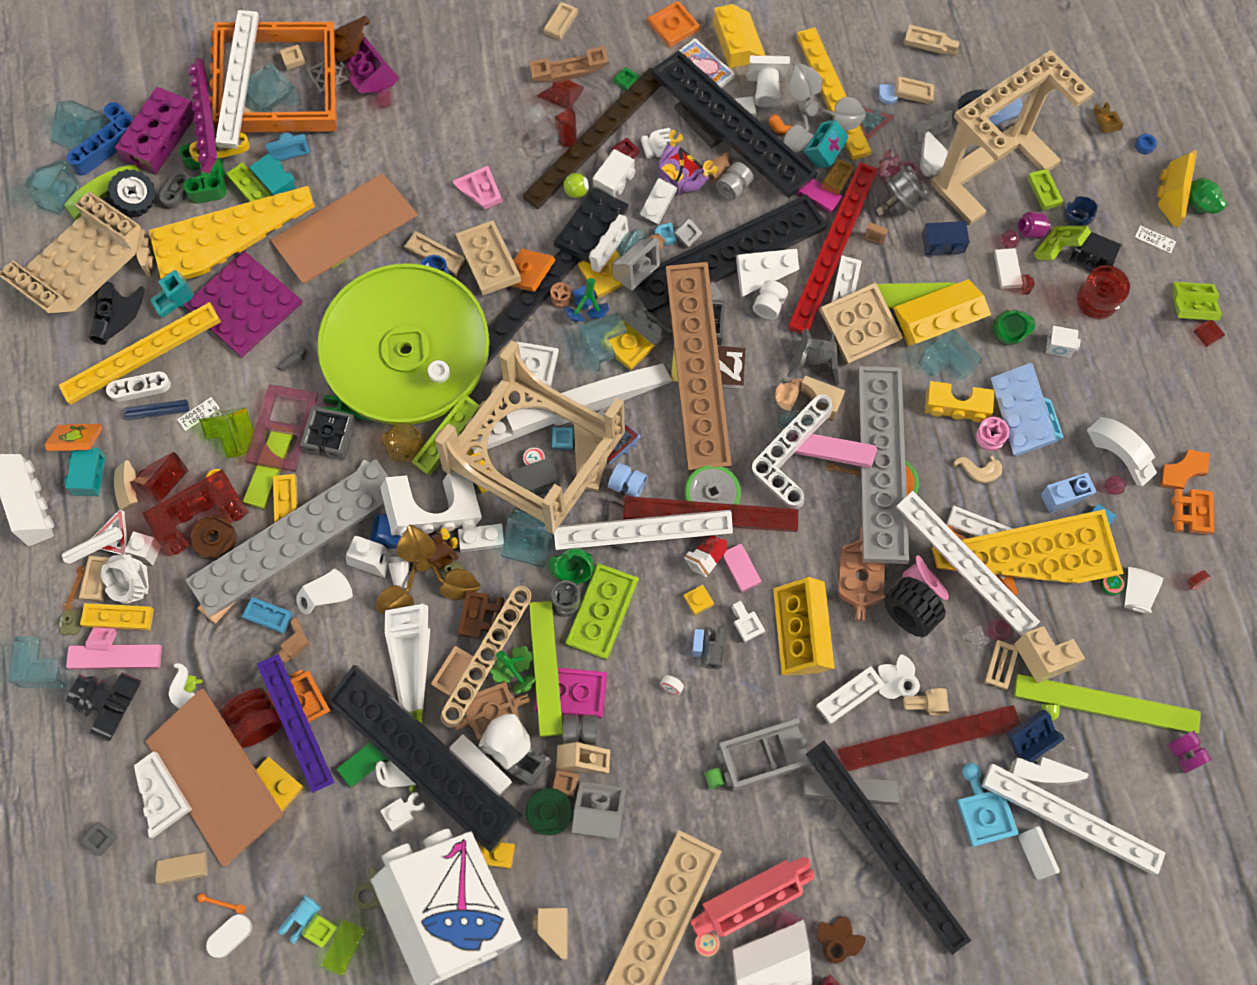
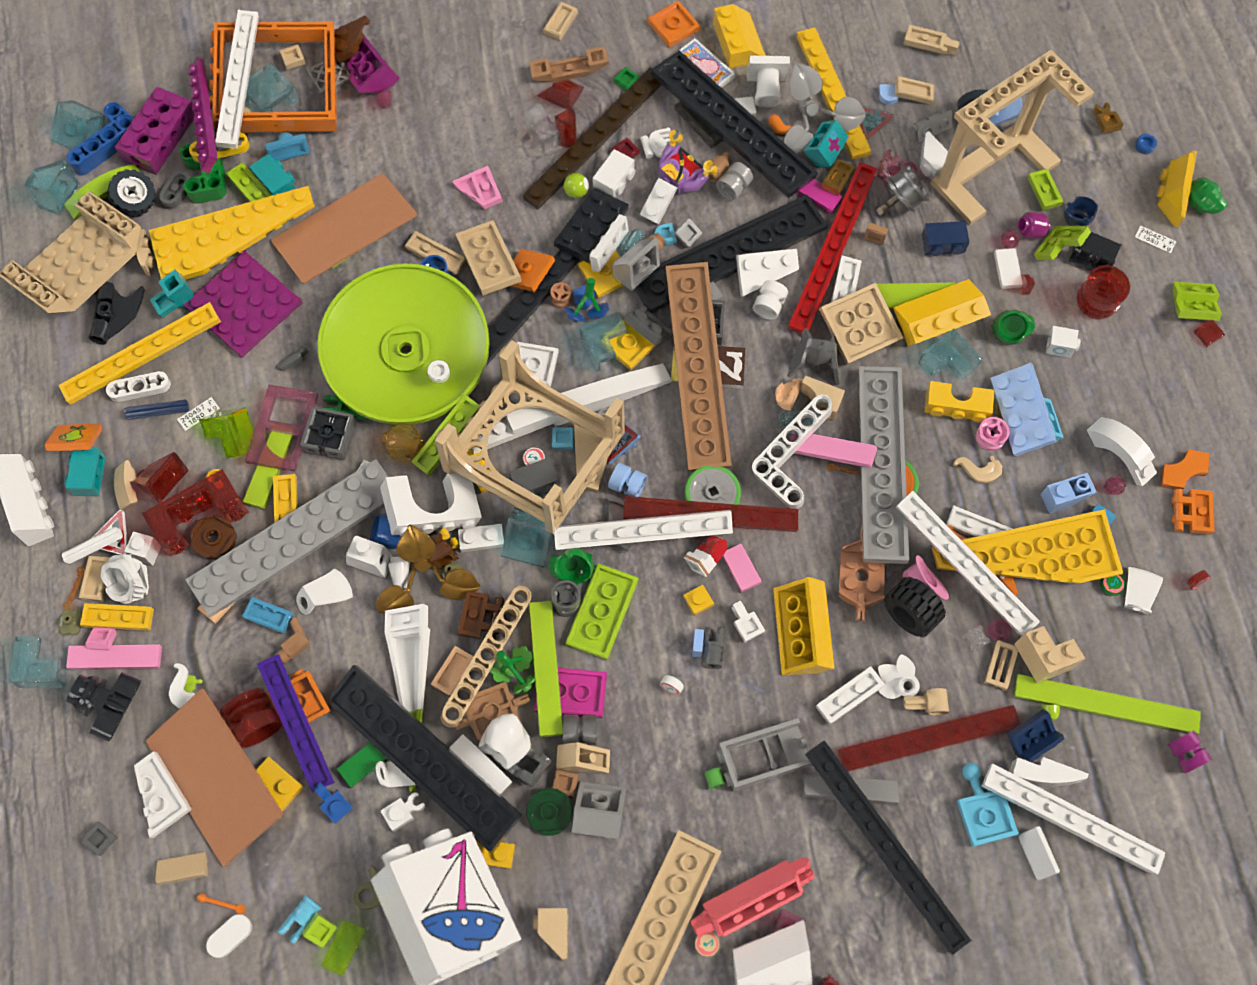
(334, 804): none -> blue plate
(839, 936): reddish brown plate -> none

